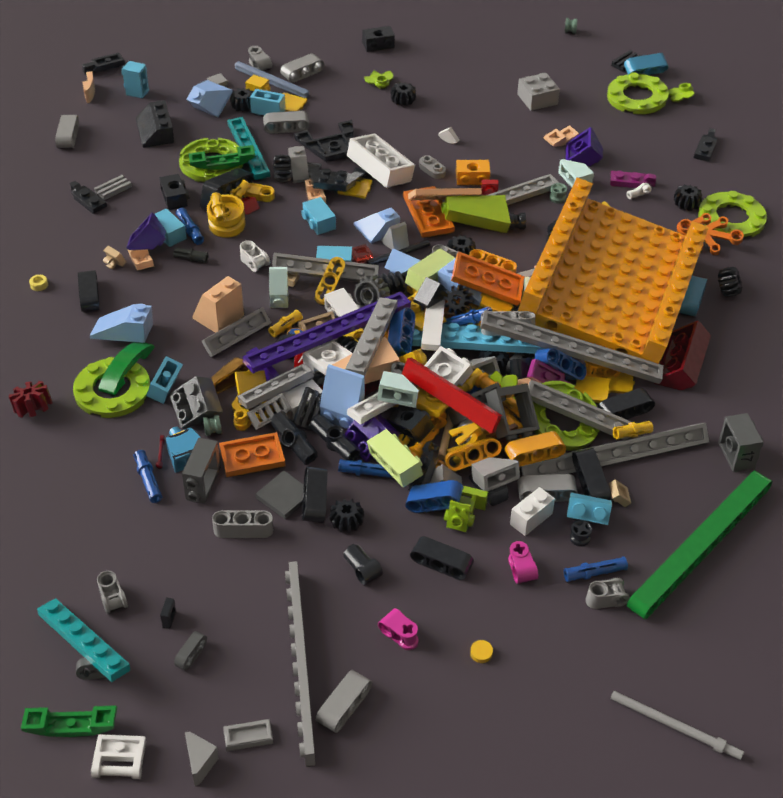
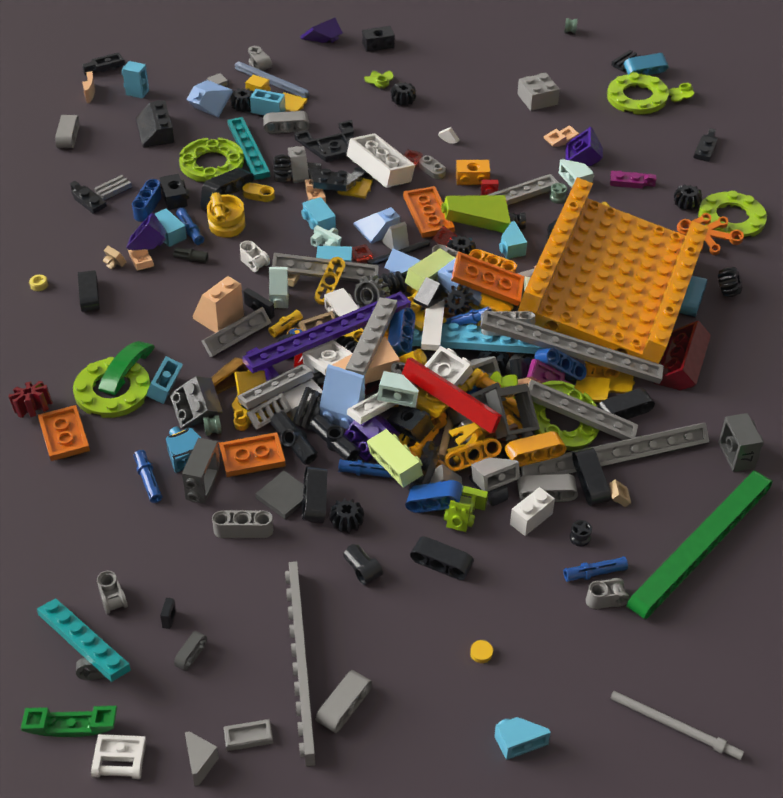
(63, 433): none -> orange plate
(126, 324): light blue slope -> none
(146, 199): none -> blue beam
(159, 464): dark red hinge -> none
(224, 161): green slope -> none
(241, 189): yellow pin -> none
(250, 204): red slope -> none
(257, 301): none -> black plate
(302, 67): light grey beam -> none
(324, 32): none -> dark purple slope
(325, 237): none -> light aqua hips
(399, 629): dark pink piece -> none
(413, 156): none -> clear red plate
(440, 194): light nougat tile -> none
(443, 236): none -> clear red plate
(513, 242): none -> medium azure slope
(520, 736): none -> medium azure slope
(522, 563): dark pink piece -> none
(589, 508): medium azure brick -> none
(632, 429): yellow pin -> none
(643, 189): white arm -> none

